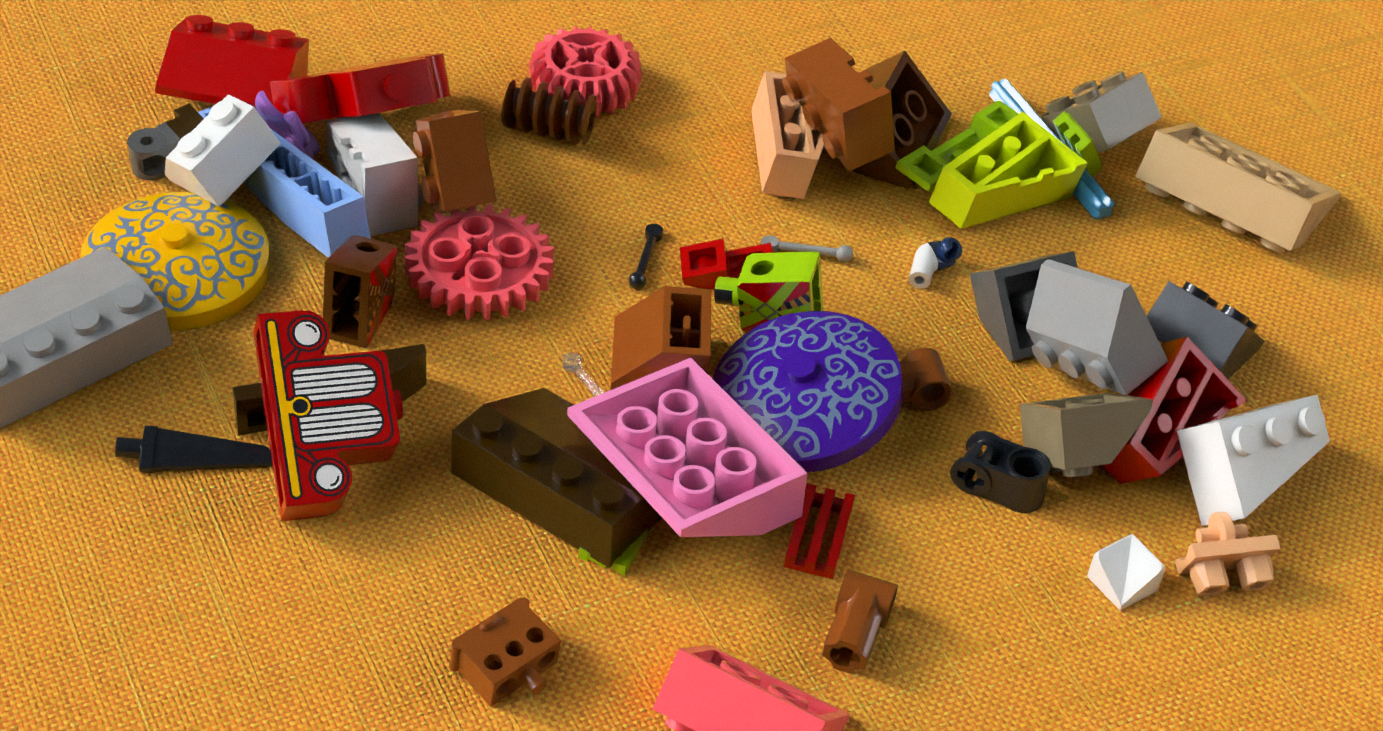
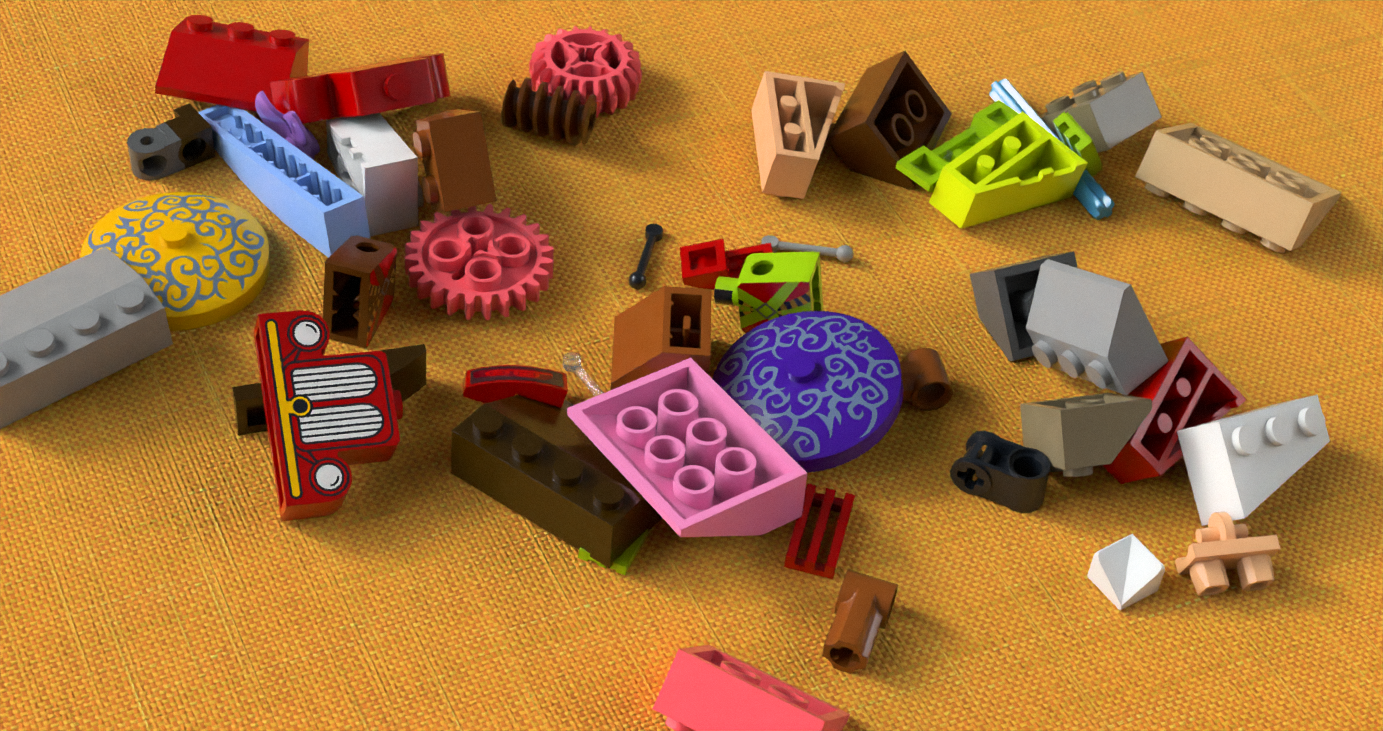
(178, 450): black bar -> none
(221, 151): white slope -> none
(504, 381): none -> red slope
(506, 652): dark orange piece -> none
(841, 103): dark orange wedge -> none
(932, 258): arm -> none
(1222, 335): slope -> none

